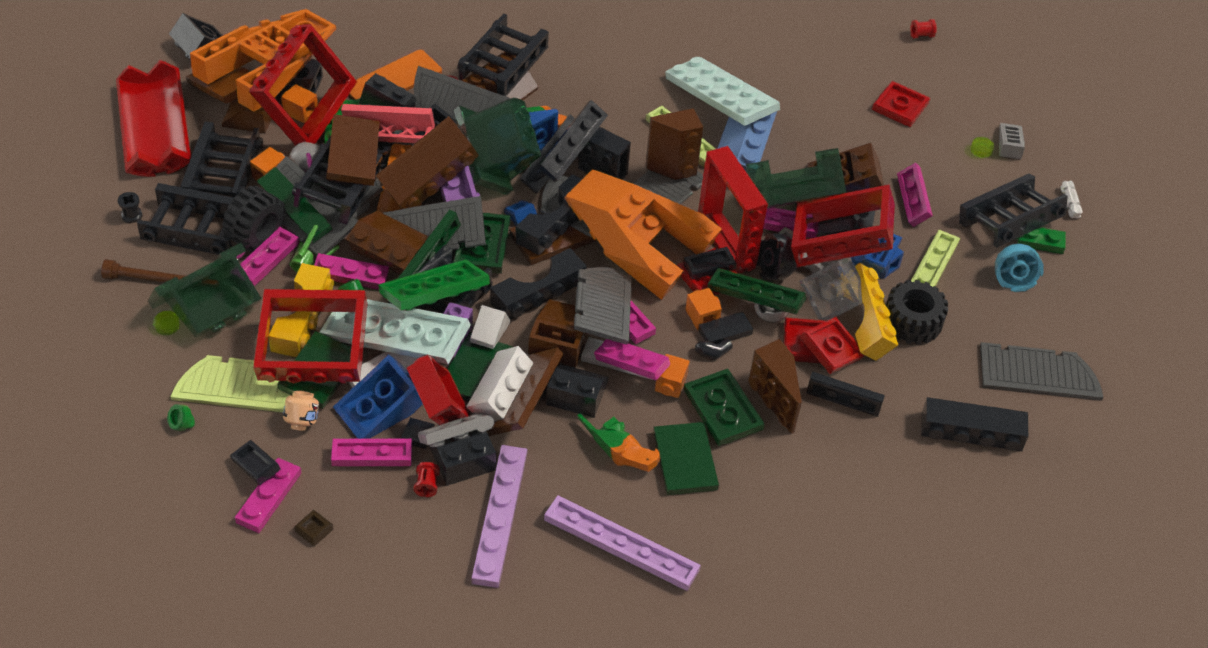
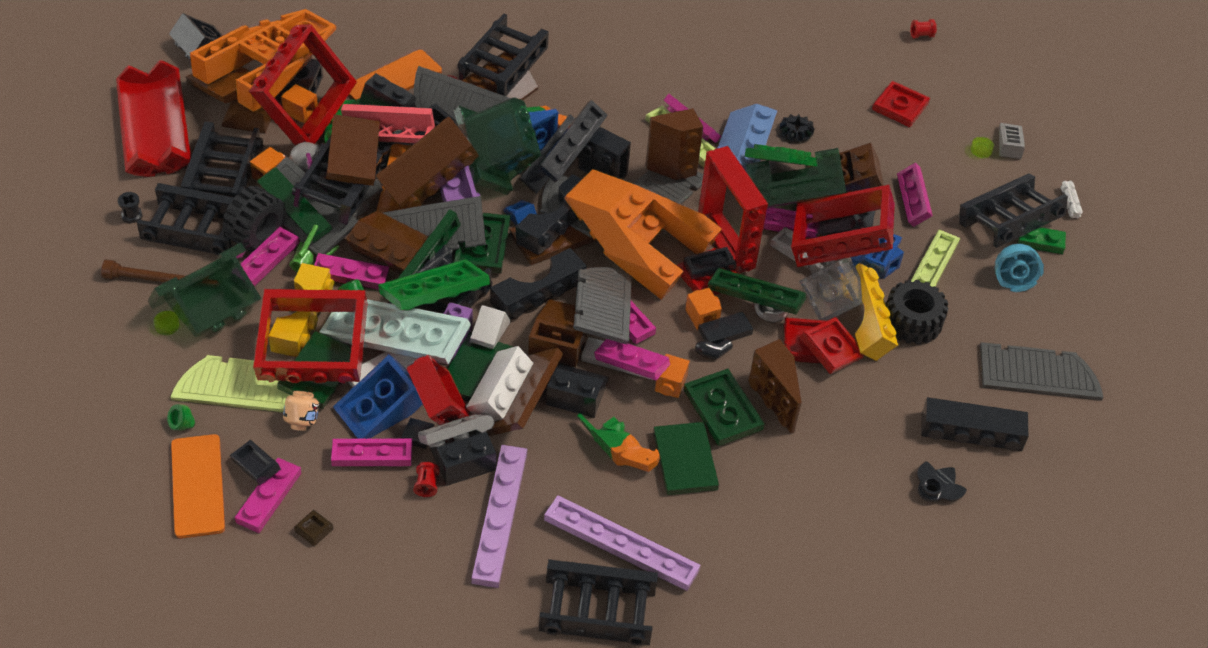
(197, 486): none -> orange piece
(602, 578): none -> black fence
(708, 132): none -> dark pink plate
(722, 90): light aqua plate -> none
(776, 257): black cylinder -> none
(781, 154): none -> green plate
(788, 129): none -> black gear
(845, 394): black tile -> none
(940, 482): none -> black plate

